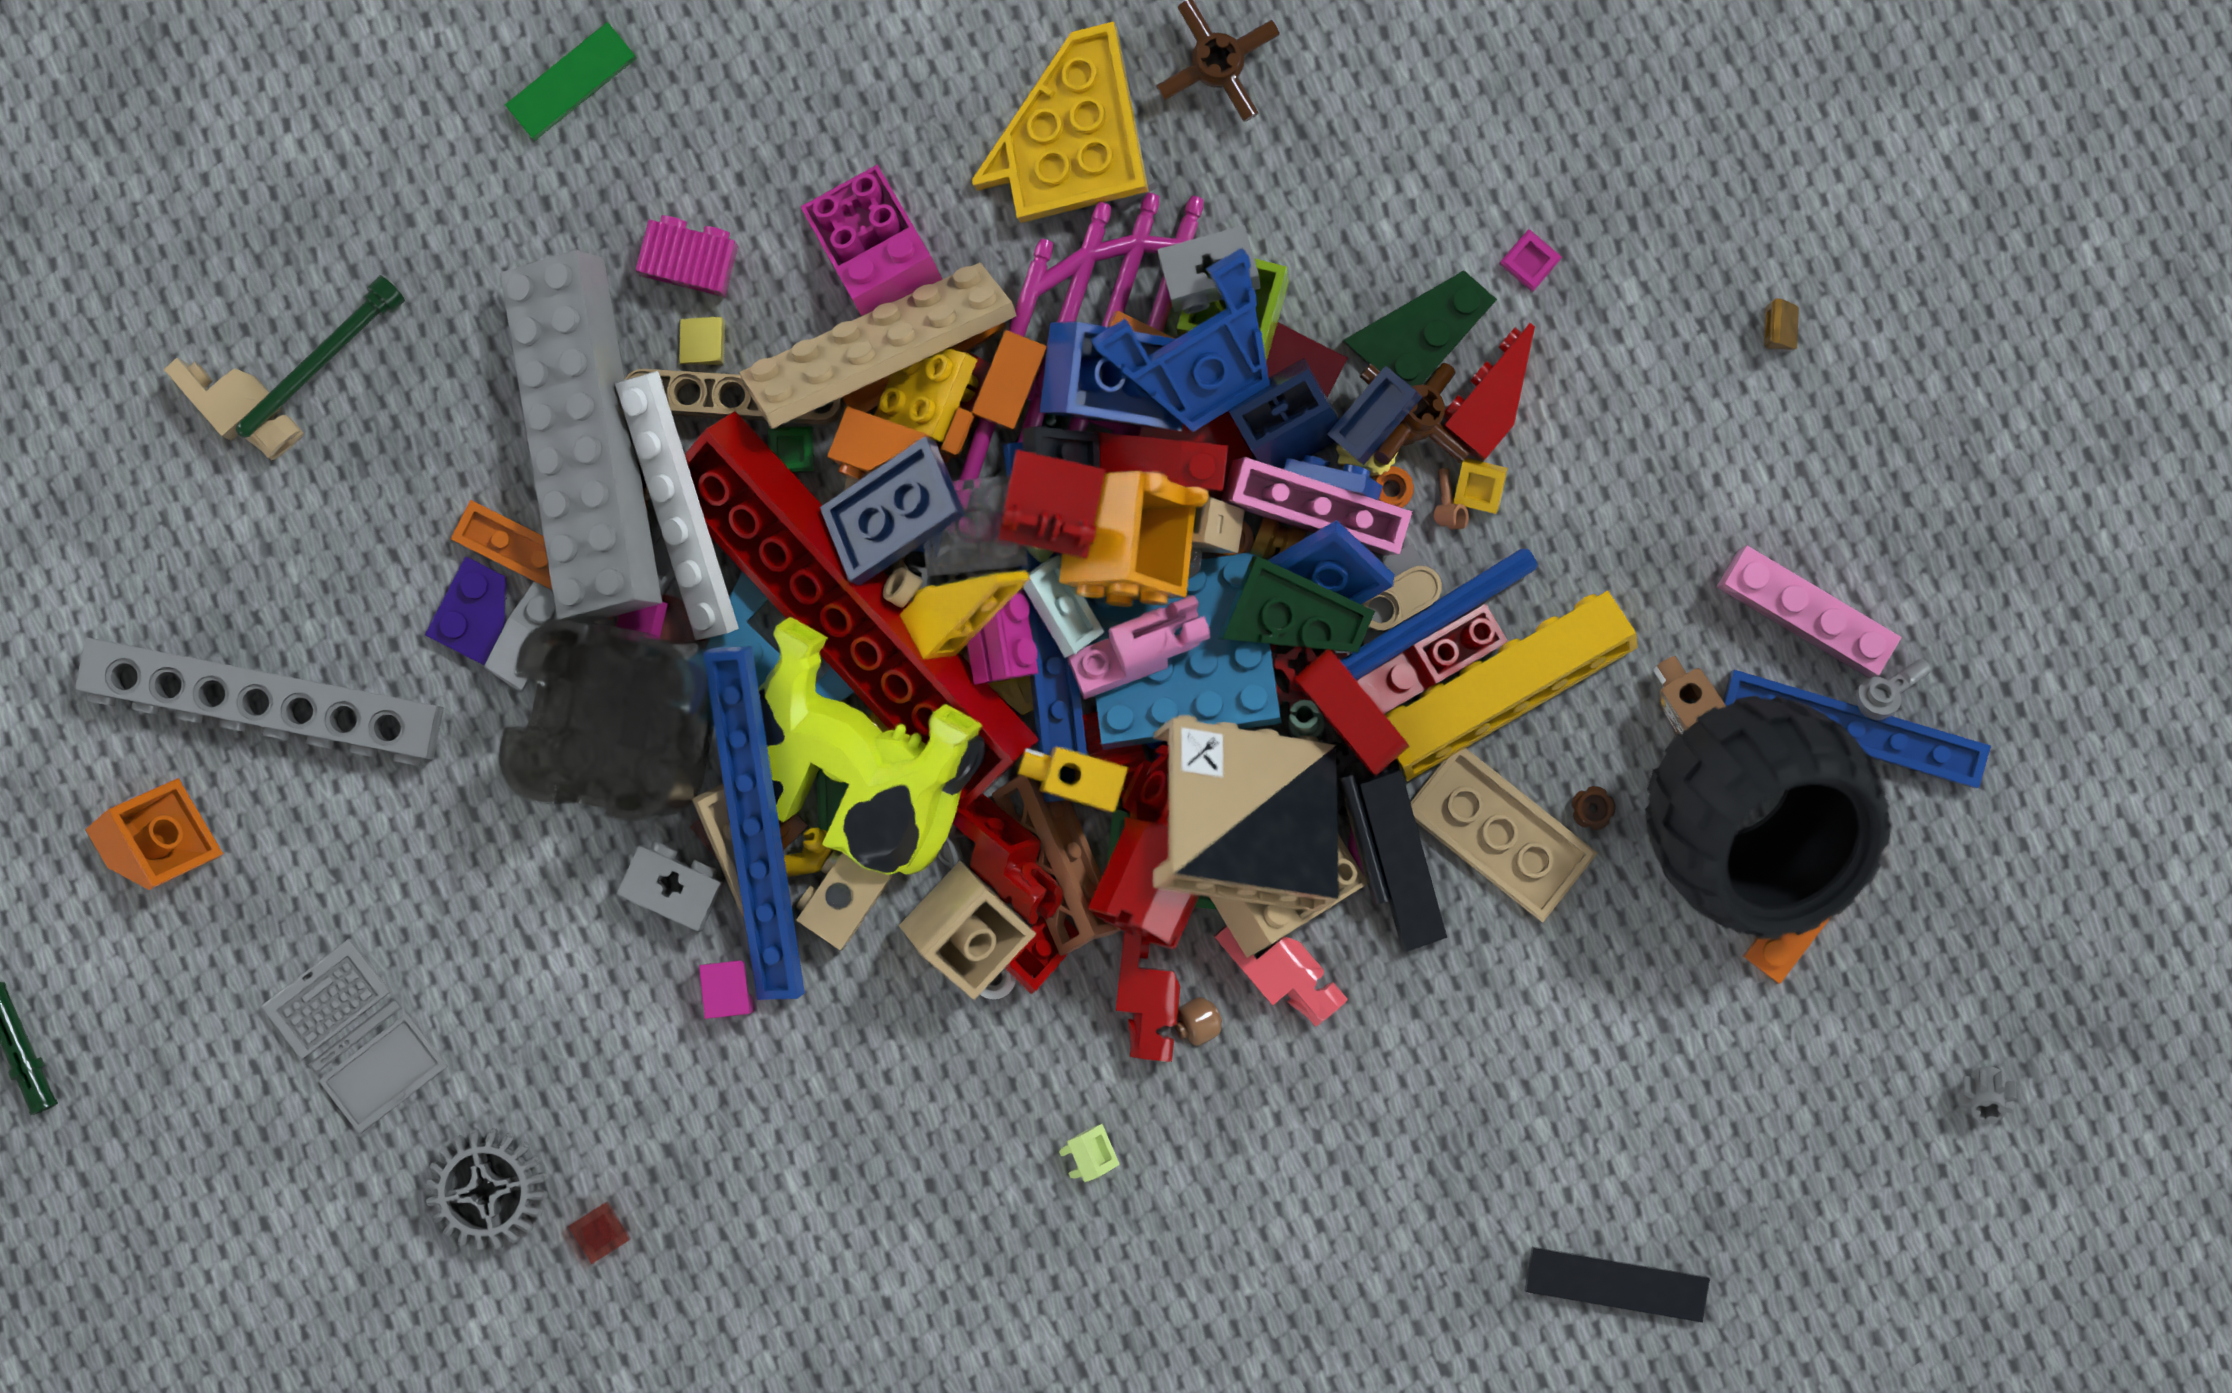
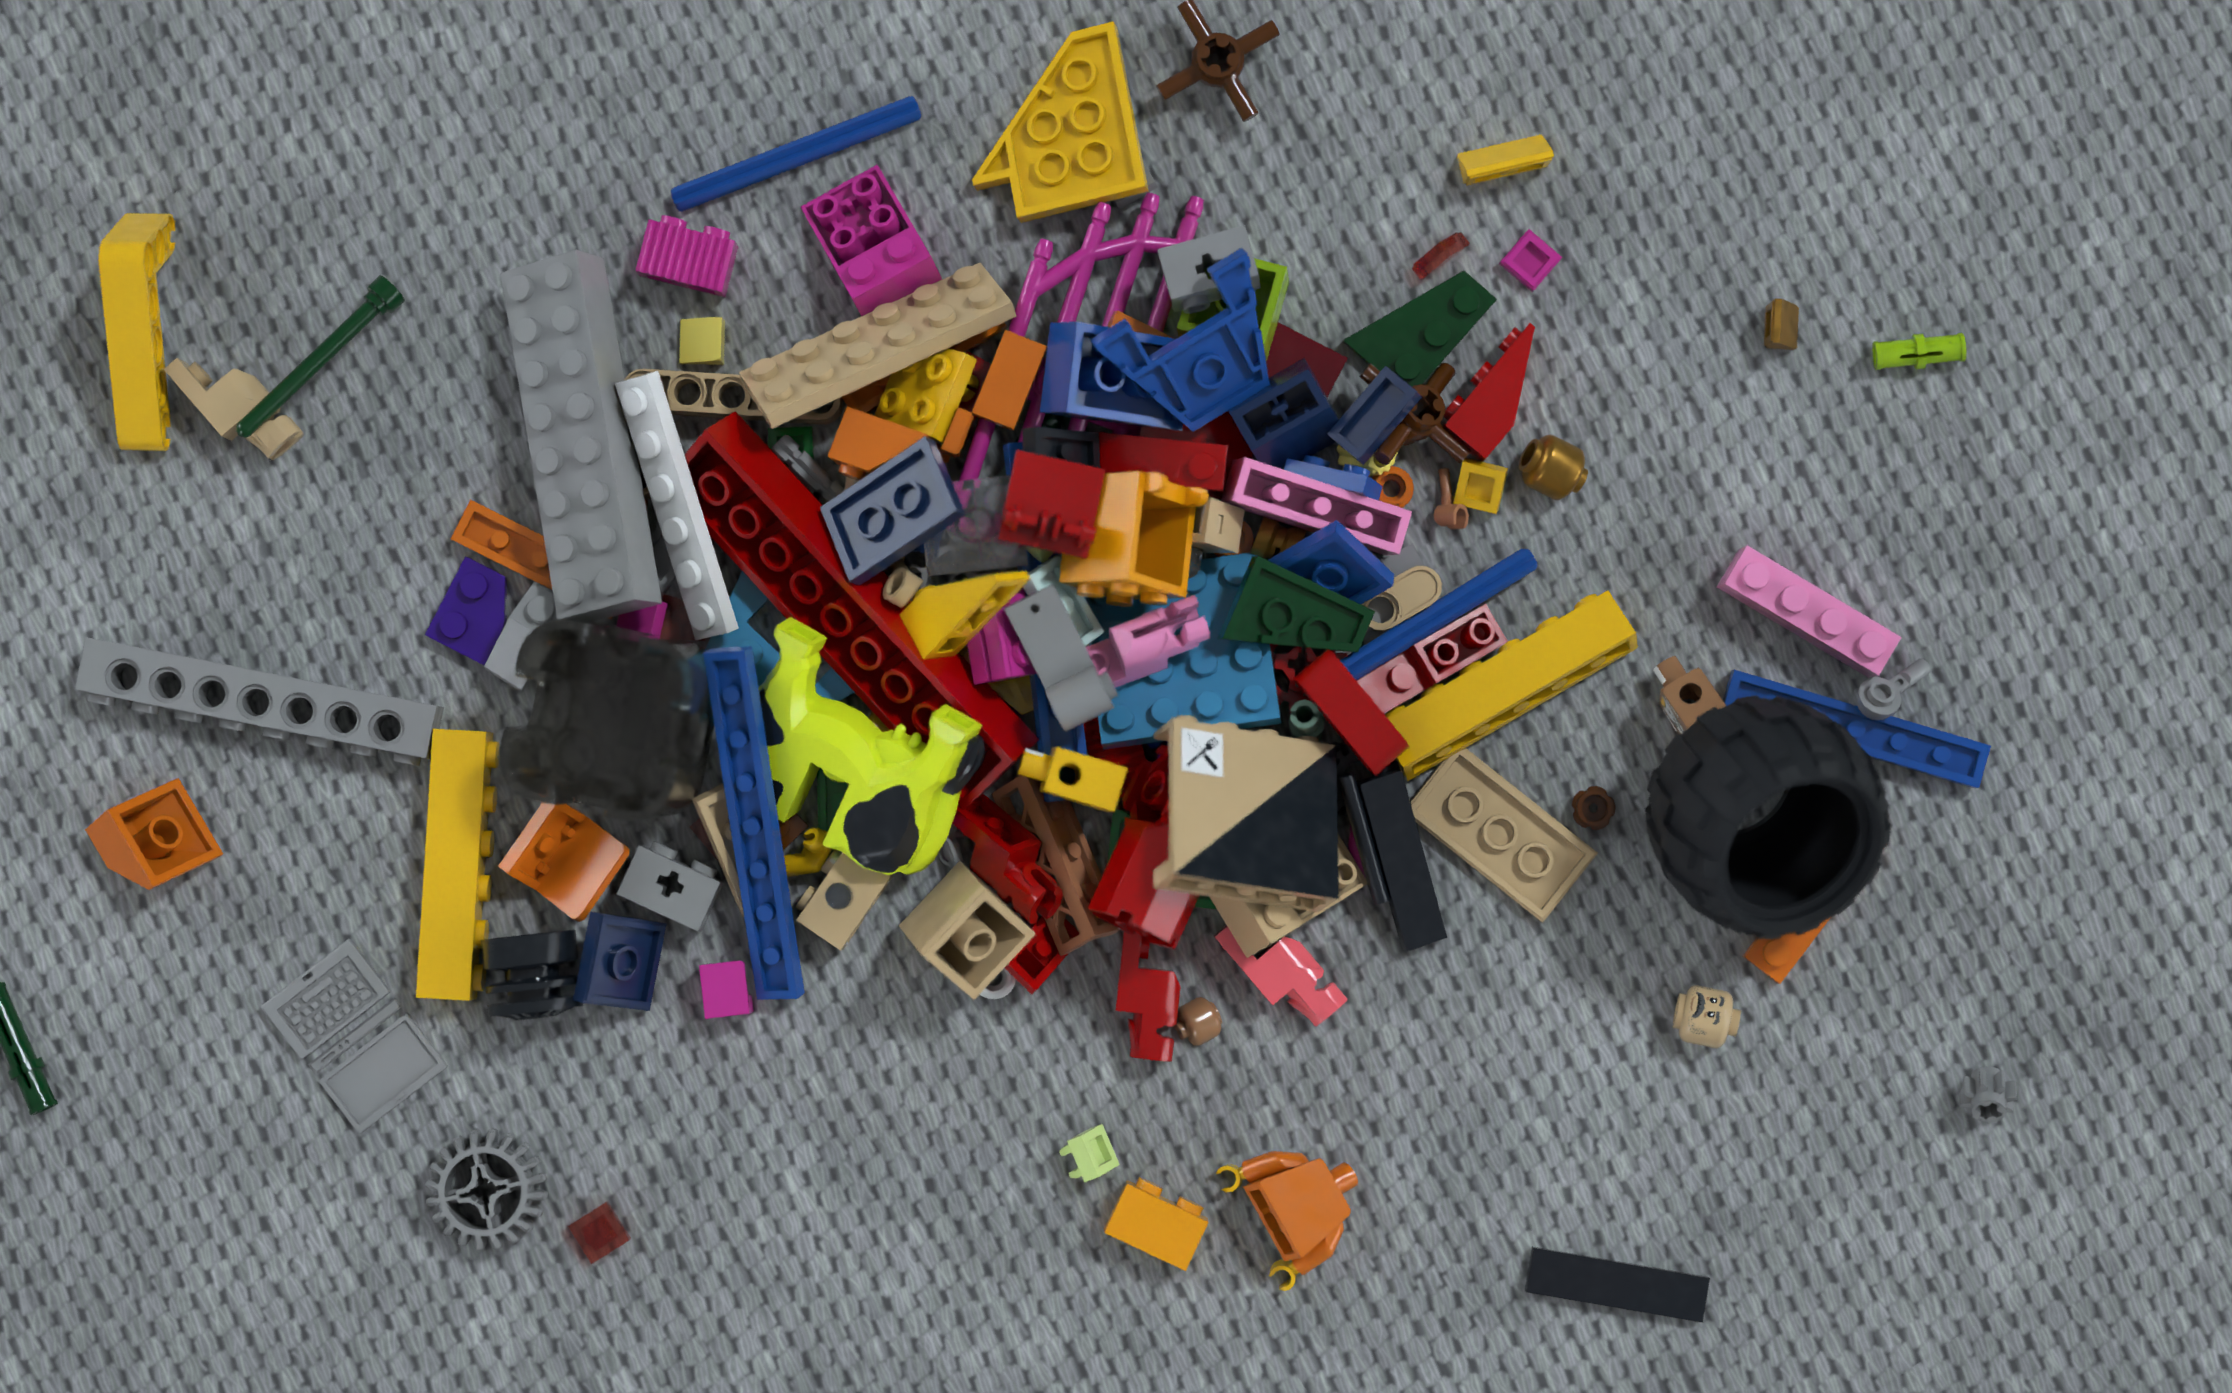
(129, 289): none -> yellow beam
(456, 864): none -> yellow brick
(531, 973): none -> black wheel
(565, 858): none -> orange bracket
(570, 81): green tile -> none
(619, 961): none -> dark blue tile
(795, 153): none -> blue axle
(806, 469): none -> light grey axle
(1061, 658): none -> light grey door
(1156, 1223): none -> light orange brick
(1298, 1206): none -> orange torso
(1440, 255): none -> clear red tile
(1505, 159): none -> yellow slope
(1553, 467): none -> pearl gold head
(1706, 1016): none -> tan head
(1919, 351): none -> lime pin

